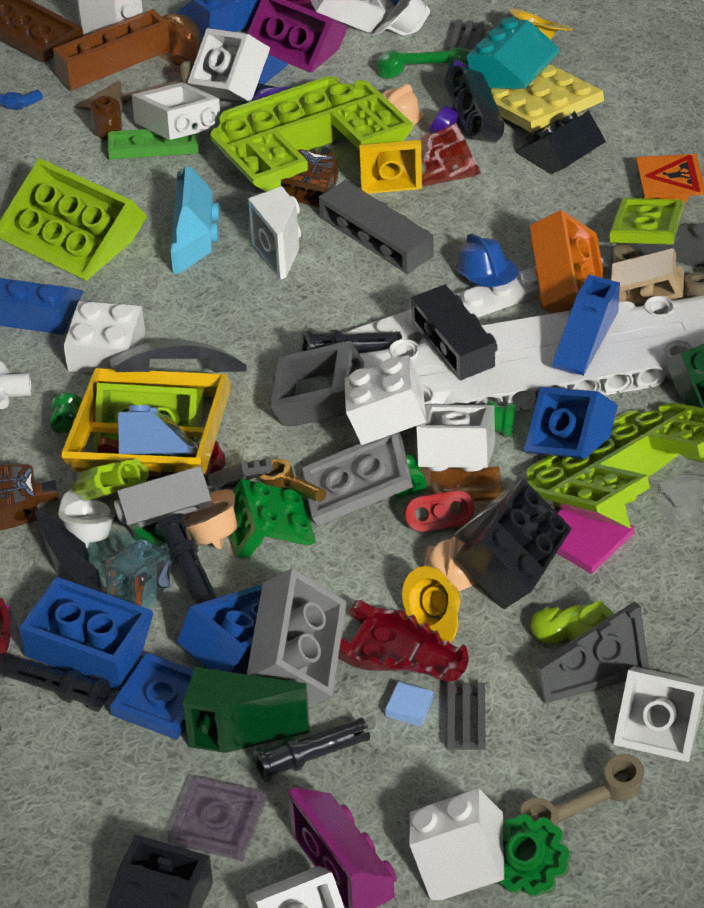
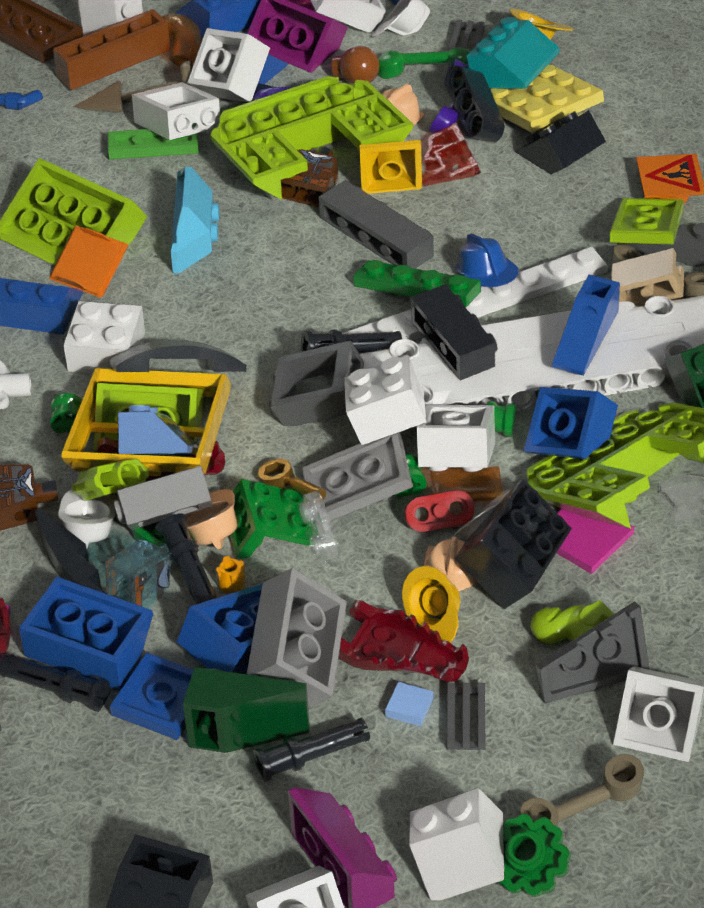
(88, 261): none -> orange piece
(105, 116): reddish brown brick -> none
(217, 818): clear purple tile -> none
(231, 575): none -> light orange hose
(242, 470): dark grey tile -> none
(275, 228): white slope -> none
(314, 512): none -> clear plate
(356, 64): none -> dark orange piece
(412, 281): none -> green plate
(563, 258): orange slope -> none

